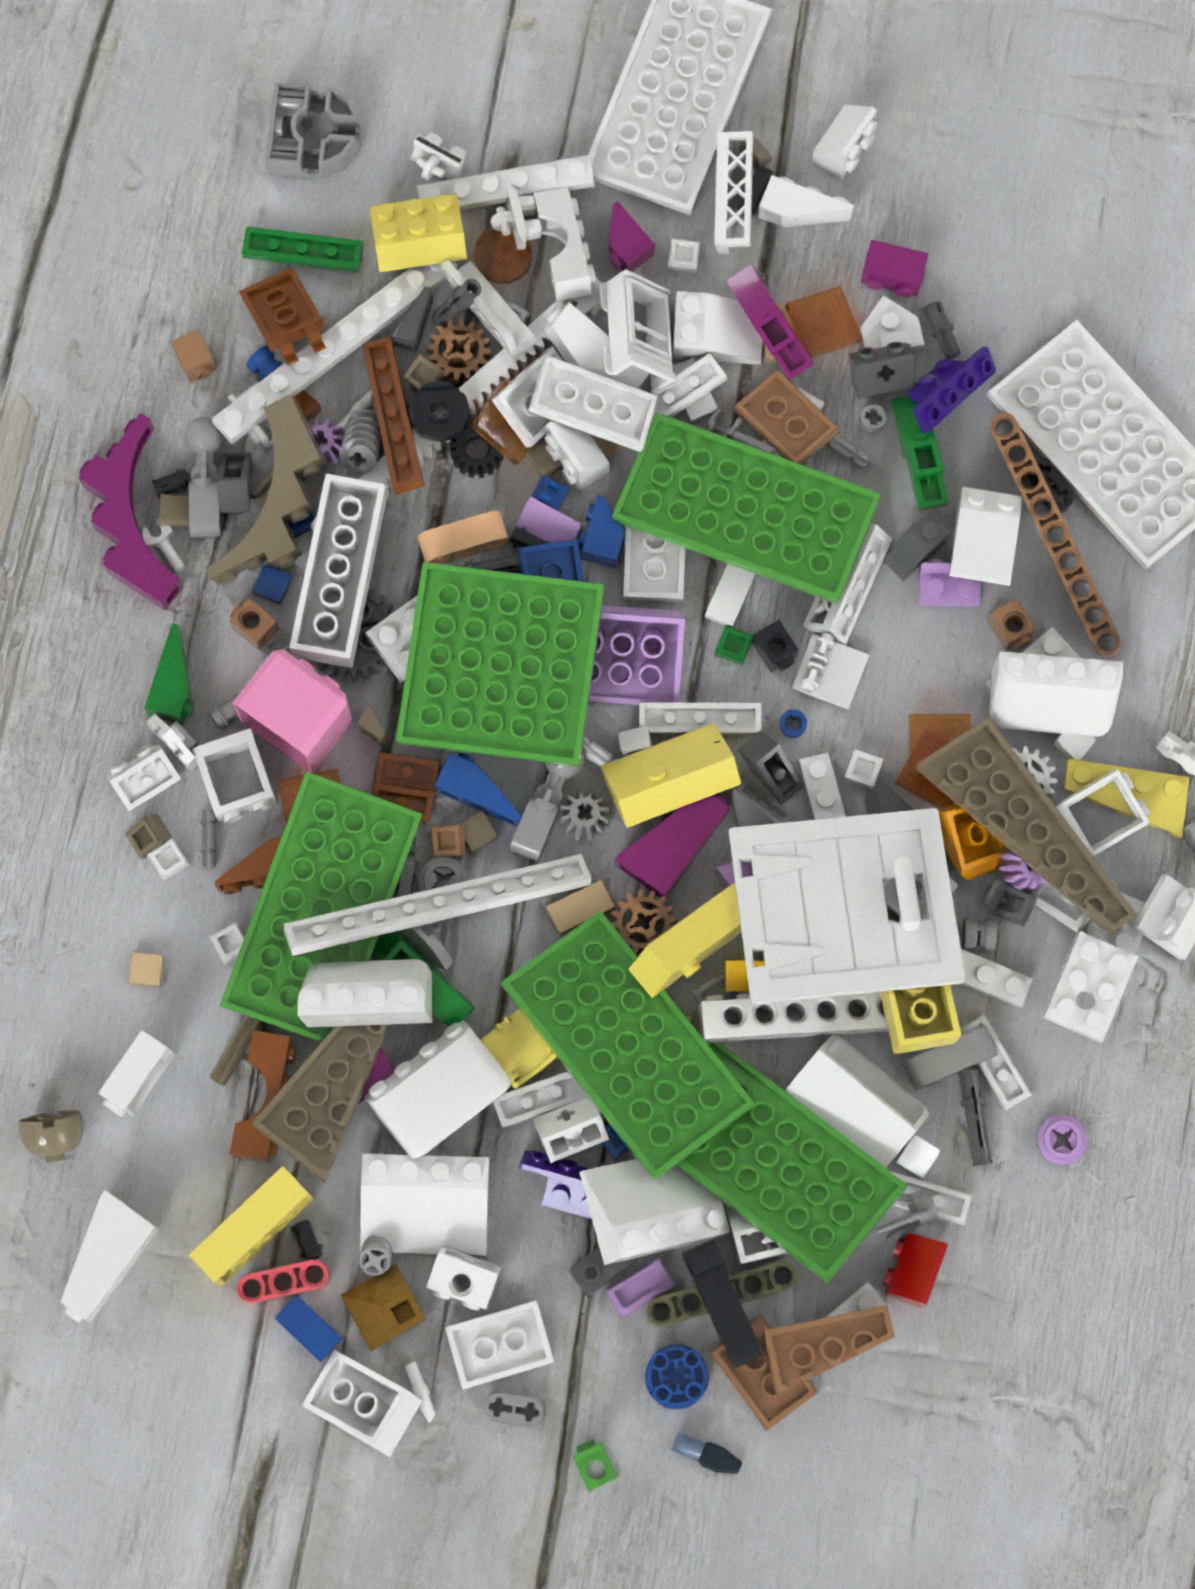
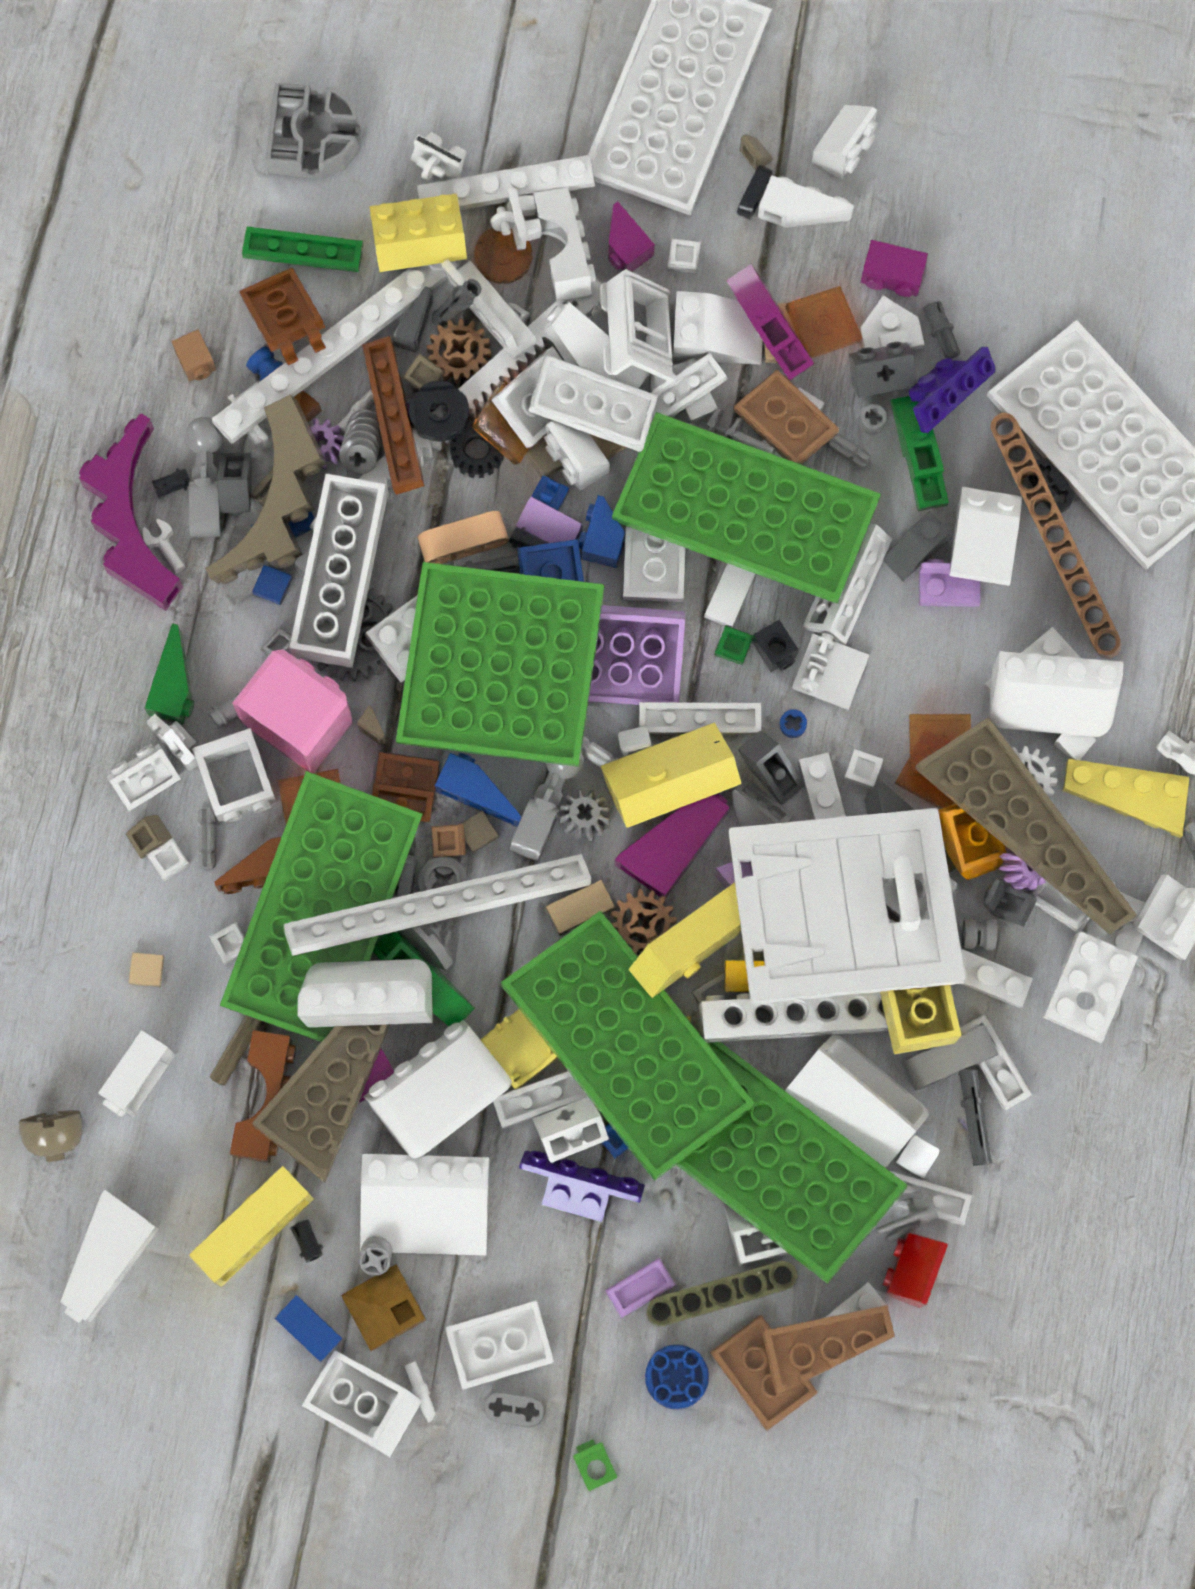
(174, 510): dark tan tile -> none
(260, 634): medium nougat brick -> none
(268, 1282): coral beam -> none
(481, 1274): white brick -> none
(593, 1274): dark grey brick -> none
(648, 1216): white slope -> none
(707, 1454): black piece -> none
(722, 1303): black beam -> none
(724, 190): white fence -> none
(1015, 613): medium nougat brick -> none
(1077, 1139): lavender gear -> none
(1124, 786): white window -> none

